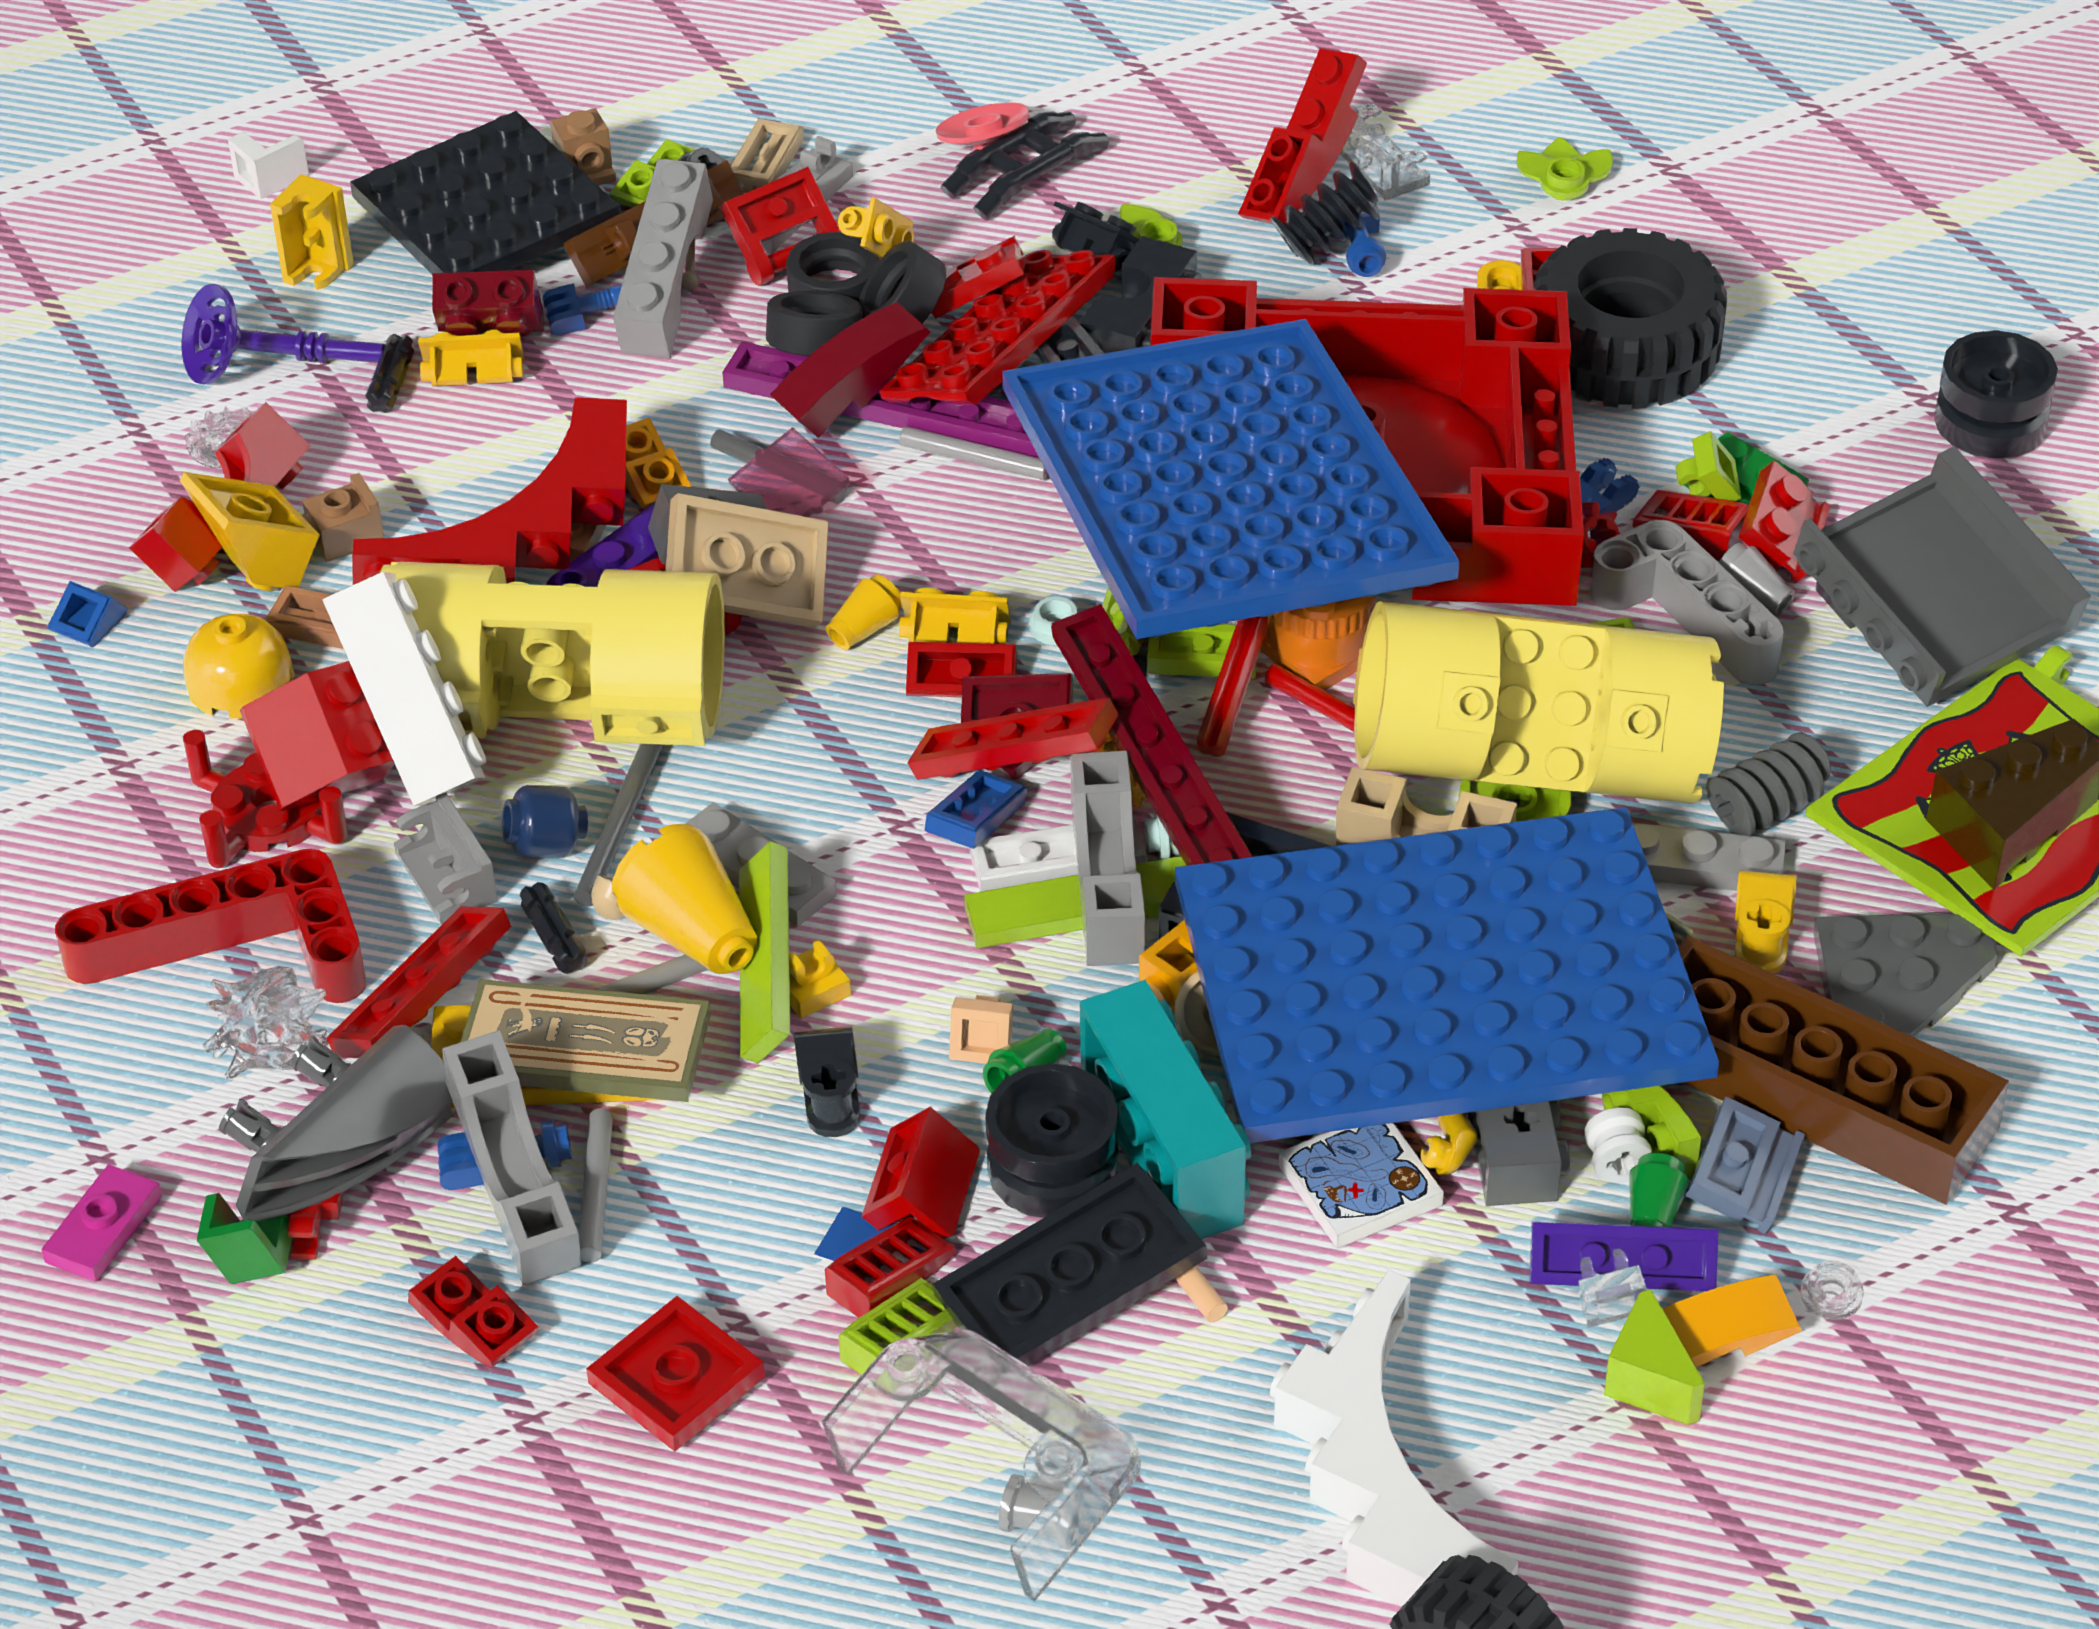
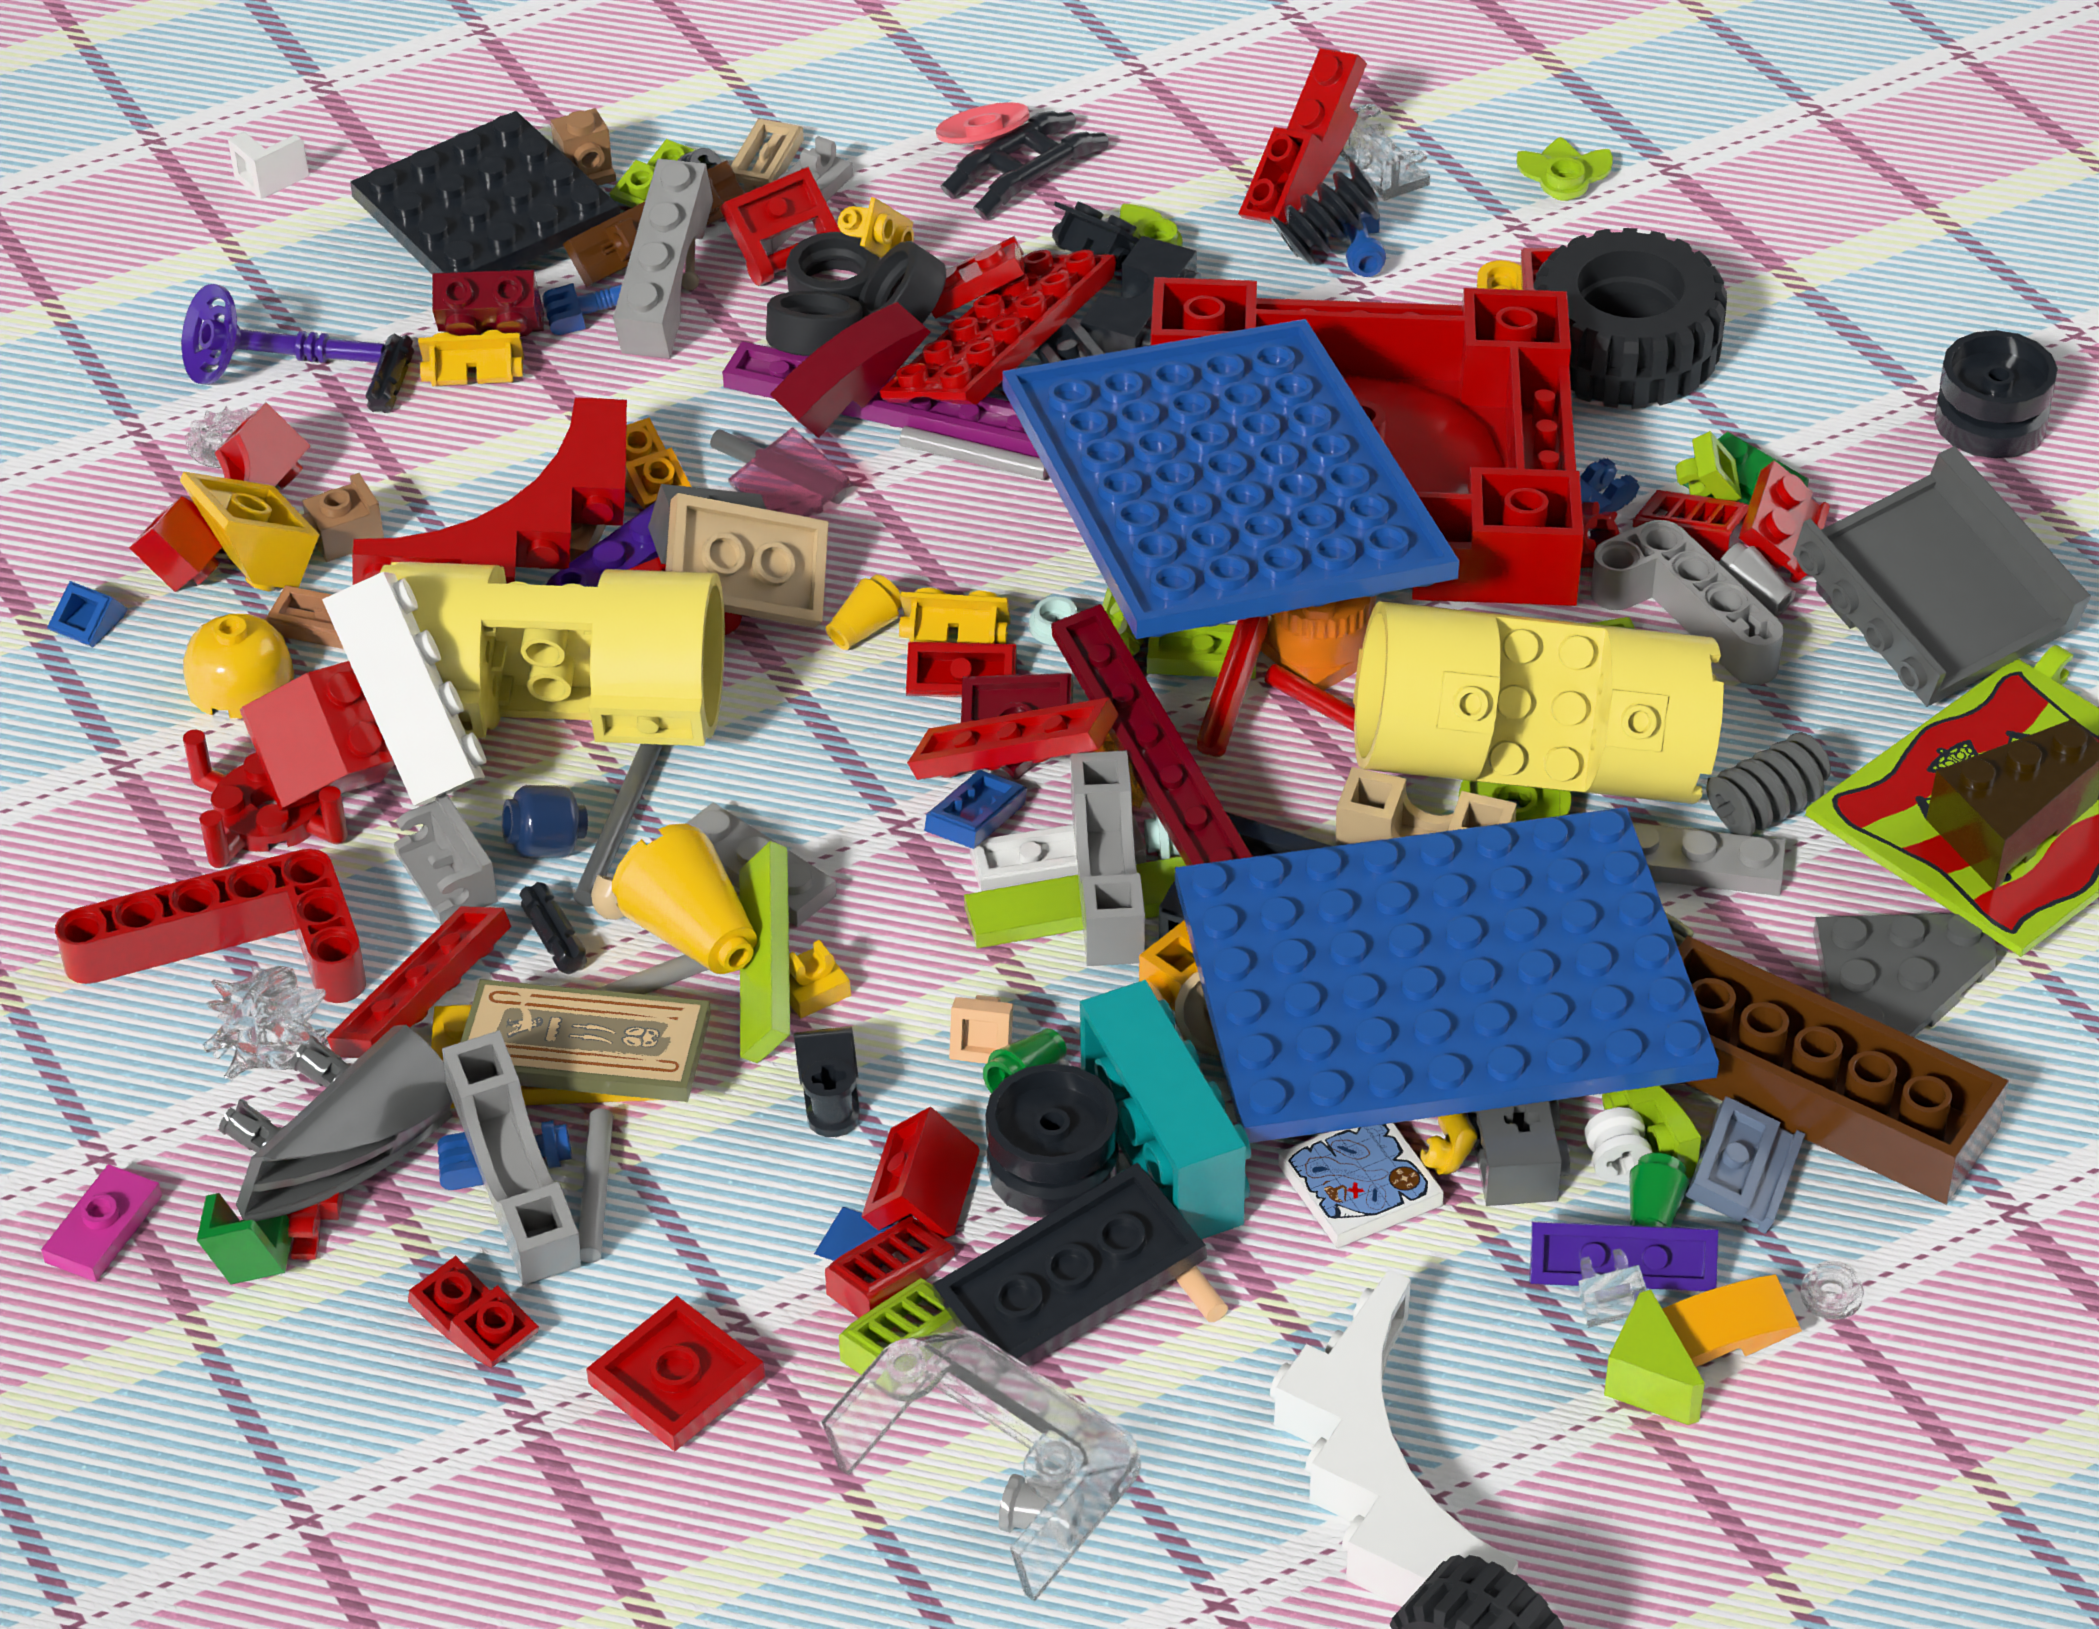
(311, 231): yellow hinge -> none
(1764, 918): yellow piece -> none

